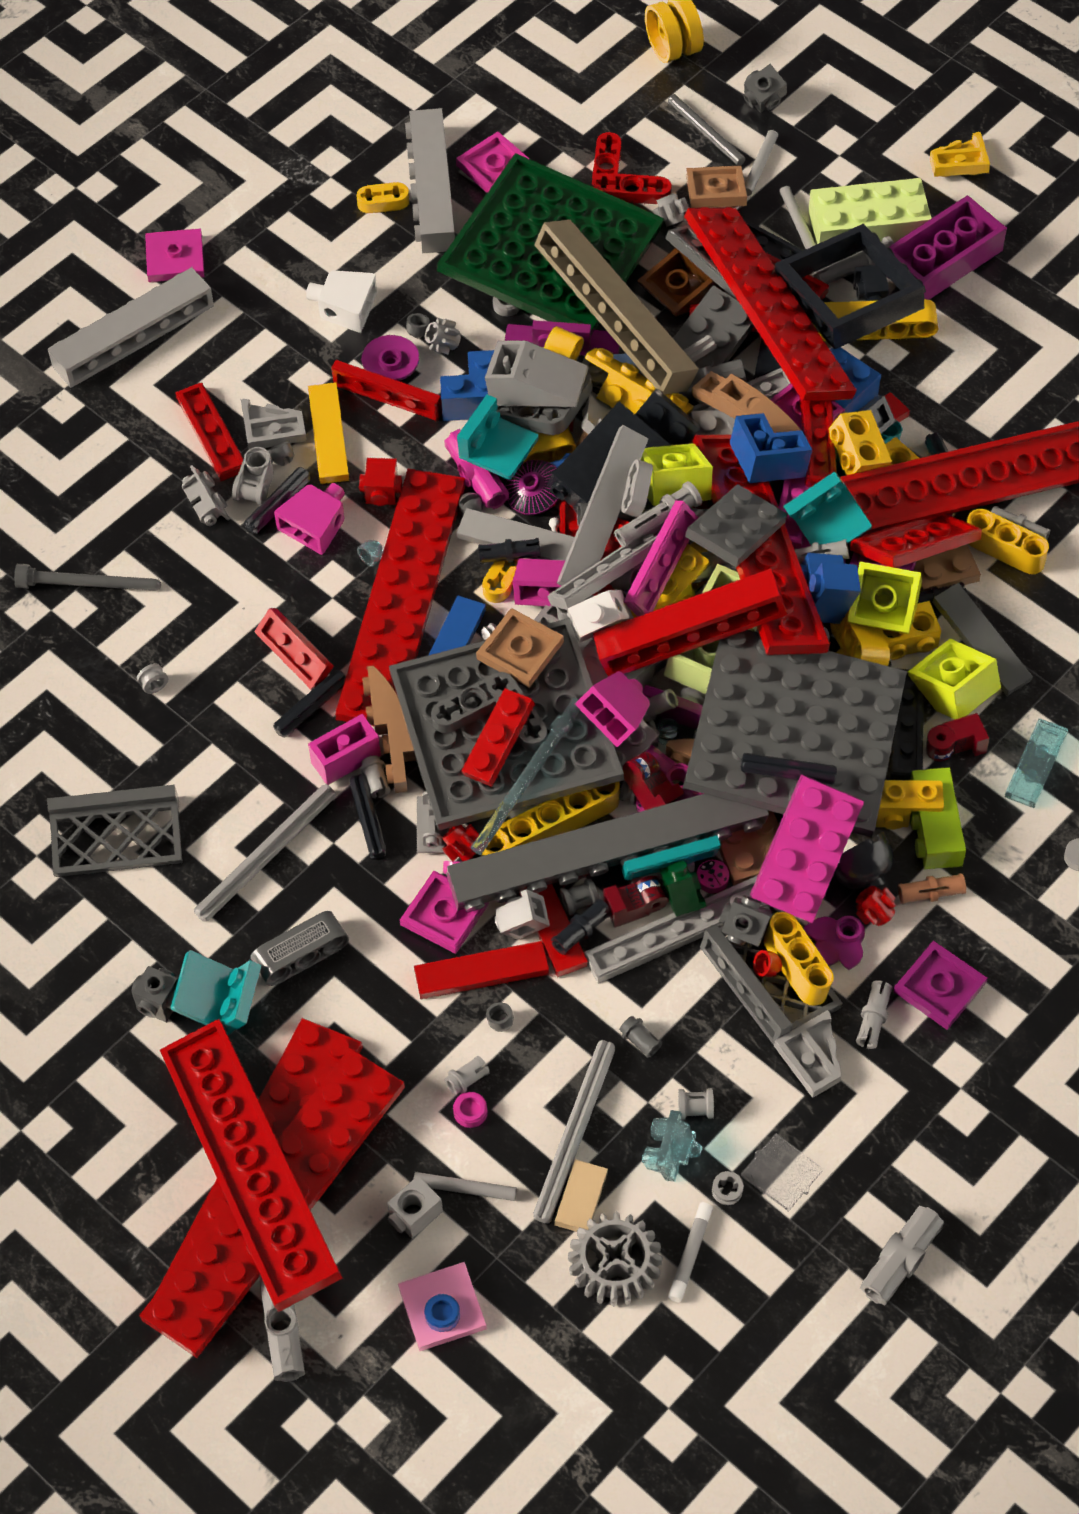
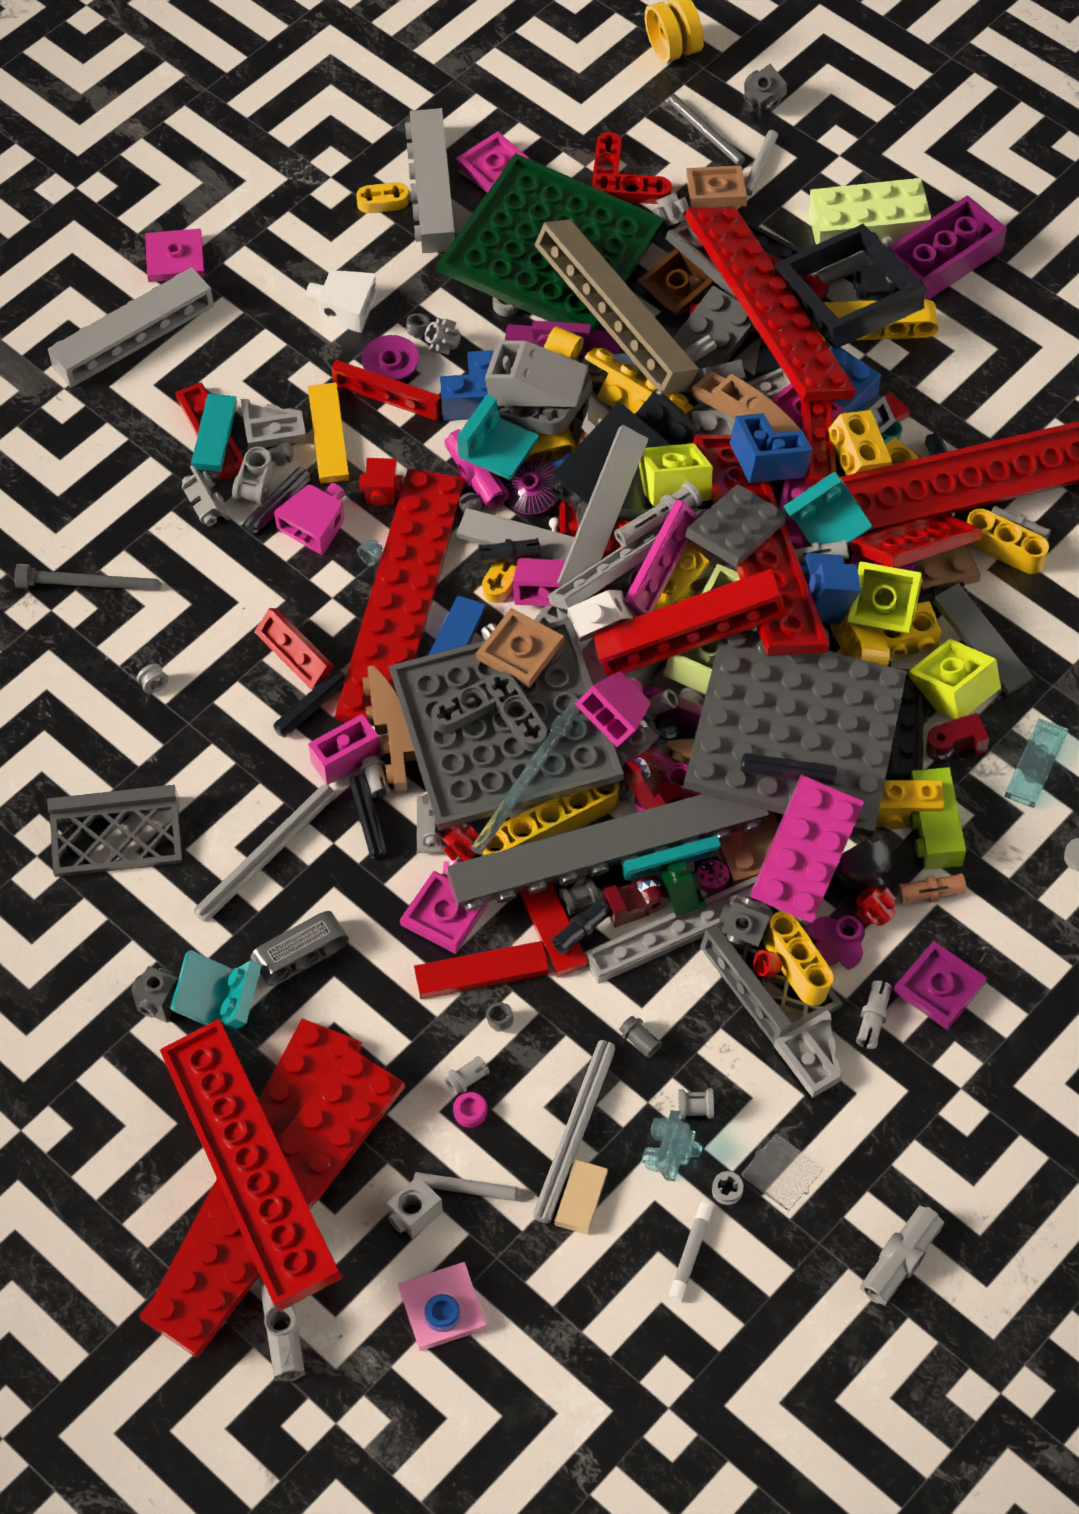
(214, 432): none -> teal tile
(498, 737): red plate -> none
(522, 915): light grey brick -> none
(595, 1240): light grey gear -> none
(637, 488): light grey beam -> none
(797, 217): light grey bar -> none
(961, 158): yellow wing -> none

